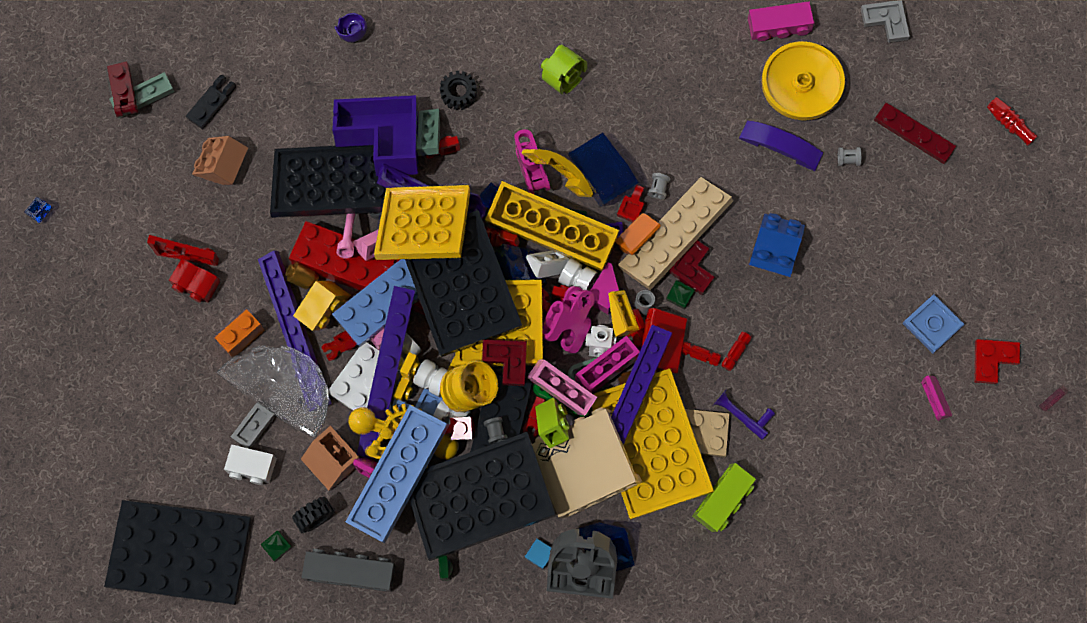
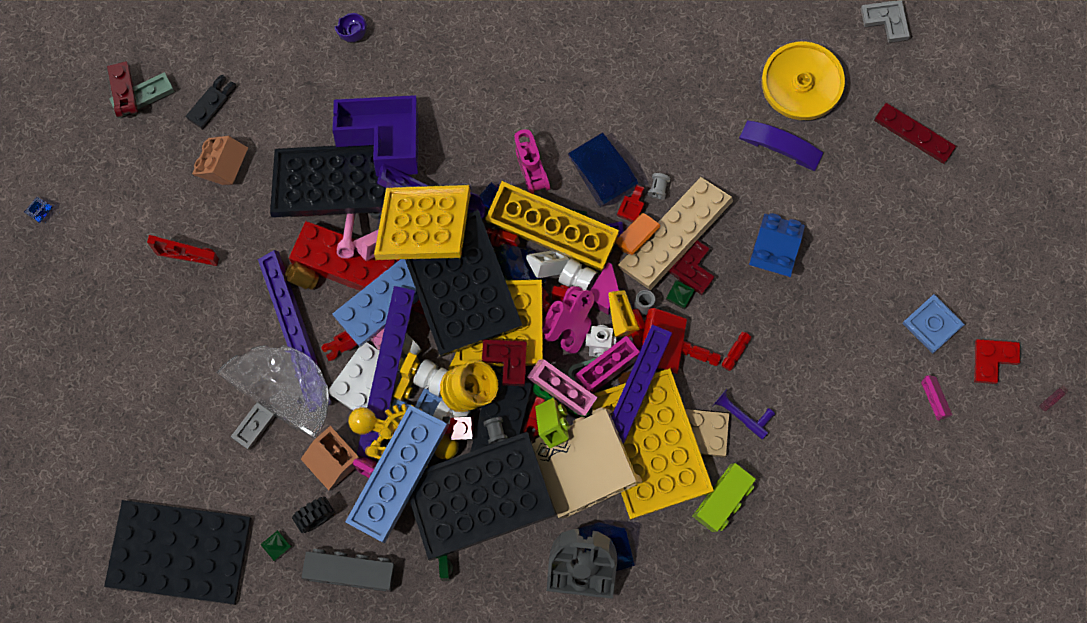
(194, 281): red brick -> none
(239, 333): orange brick -> none
(250, 464): white piece -> none
(320, 303): yellow brick -> none
(428, 132): sand green plate -> none
(447, 145): red plate -> none
(462, 101): black tyre -> none
(539, 554): dark azure tile -> none
(563, 69): lime brick -> none
(576, 180): yellow slope -> none
(780, 21): dark pink brick -> none
(850, 156): light grey bush -> none
(1017, 126): red hinge -> none

